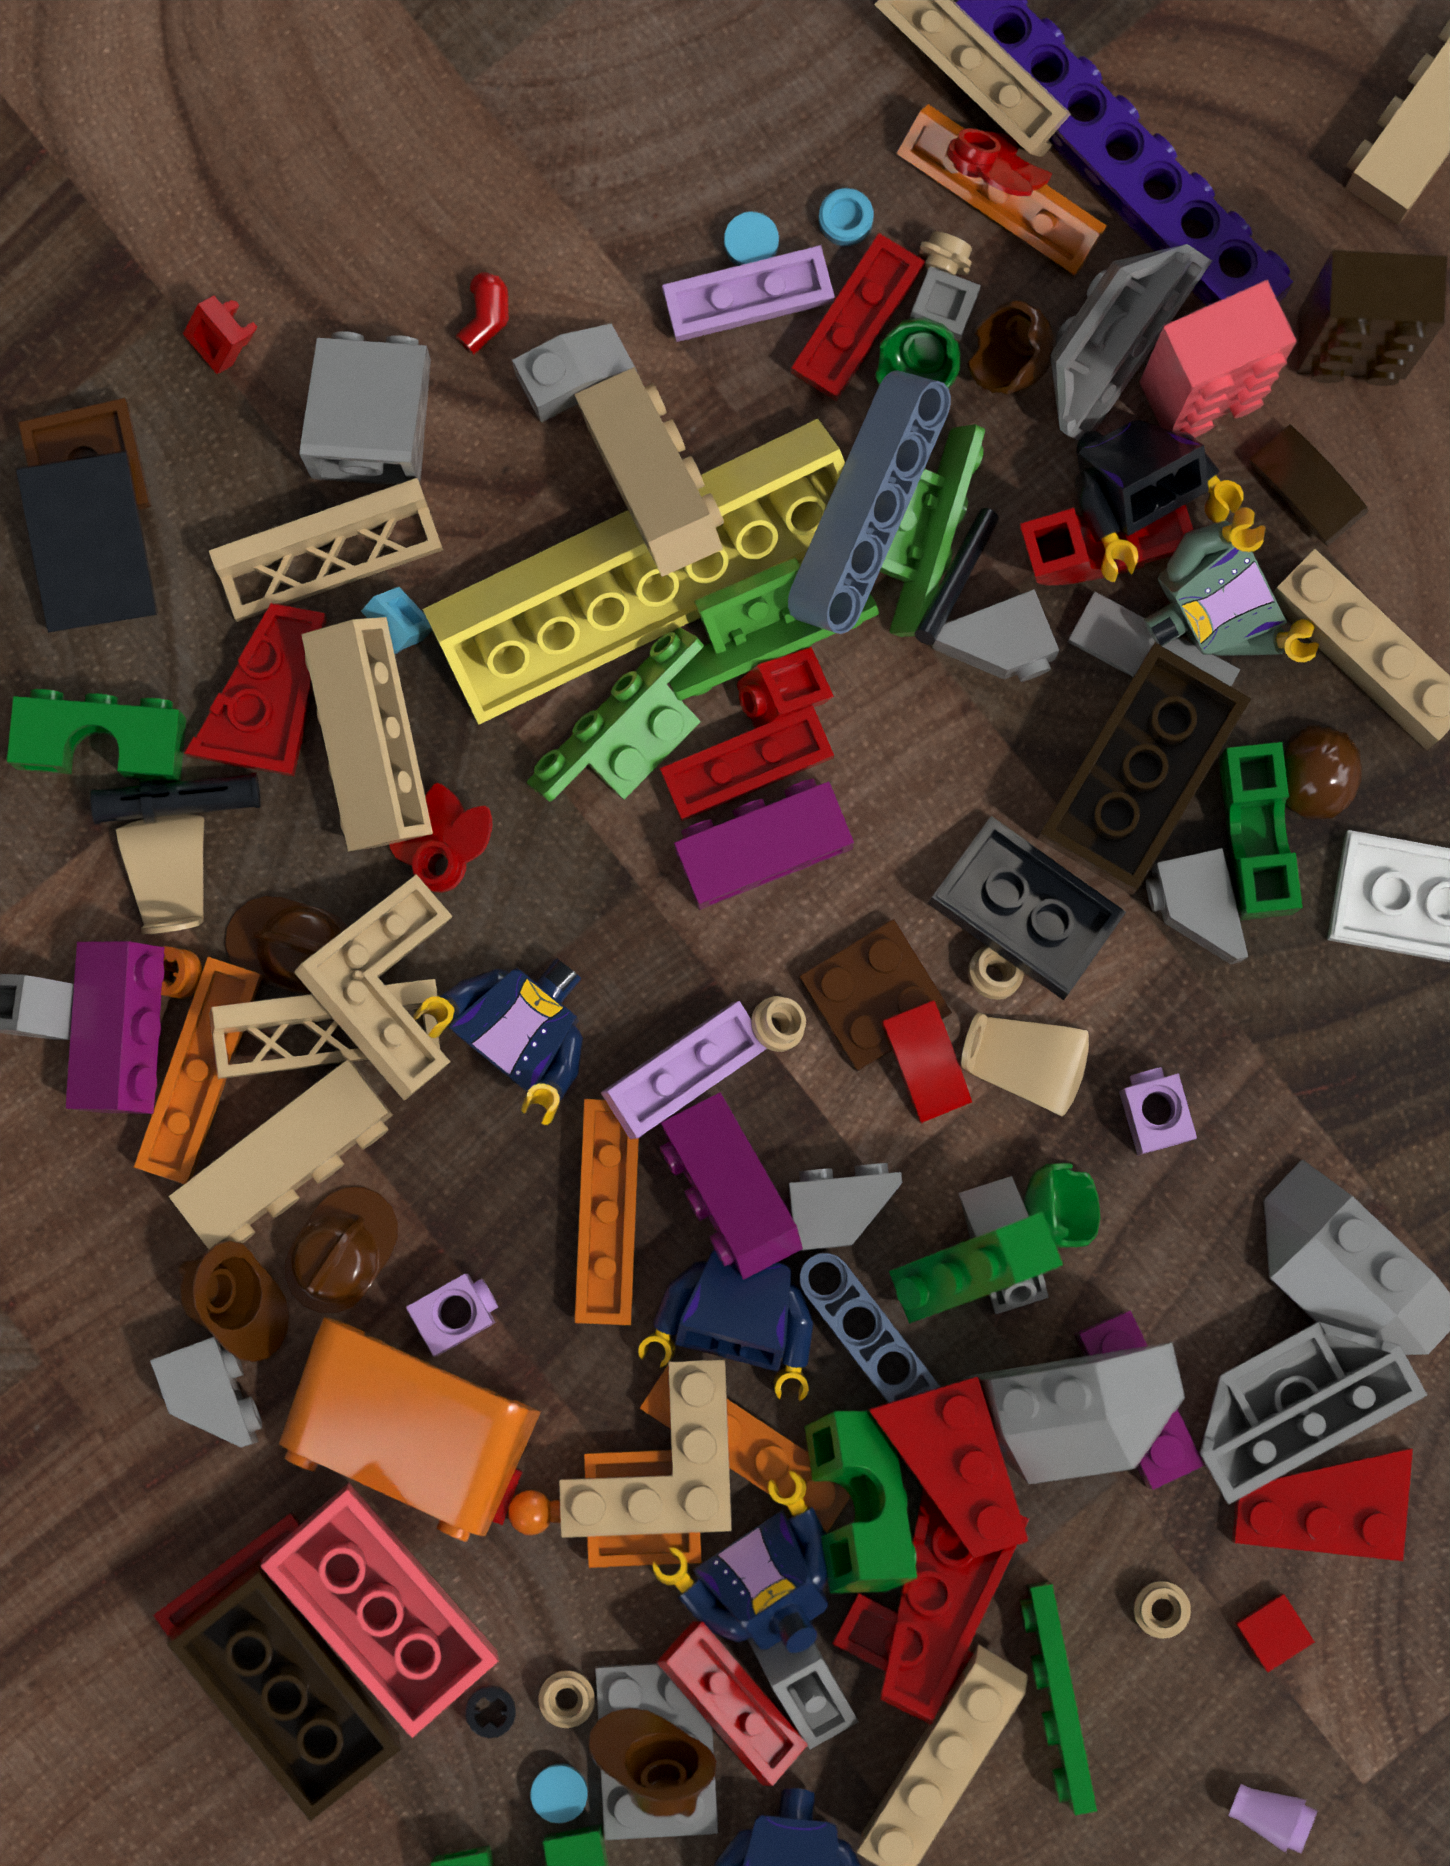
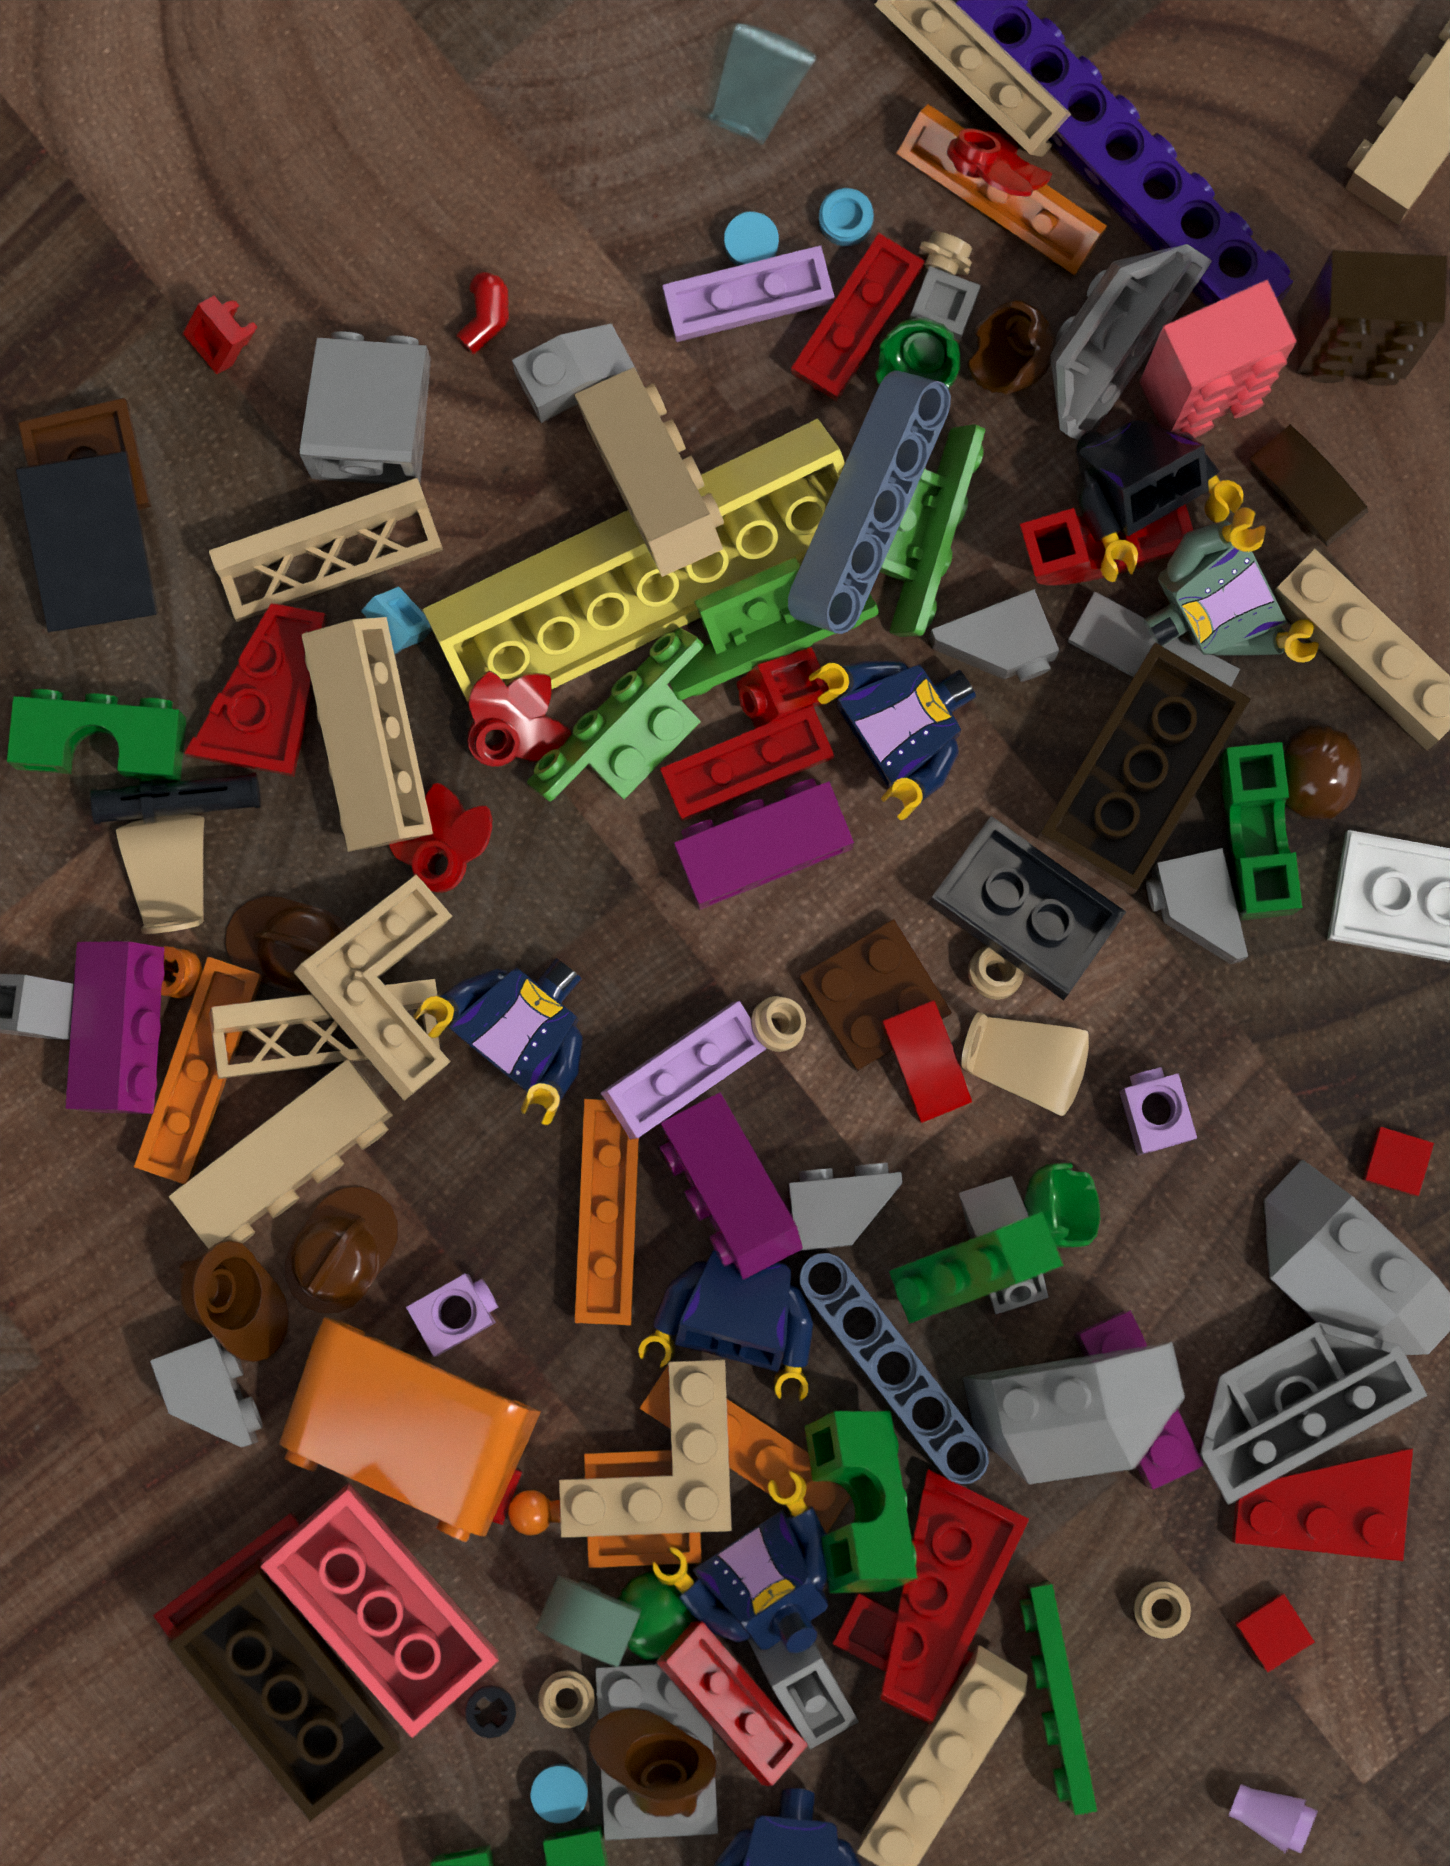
(519, 713): none -> red plate
(588, 1620): none -> sand green brick
(661, 1615): none -> green hair
(758, 81): none -> clear light blue piece
(900, 722): none -> torso
(956, 576): black bar -> none
(958, 1460): red wing -> none
(1398, 1161): none -> red tile

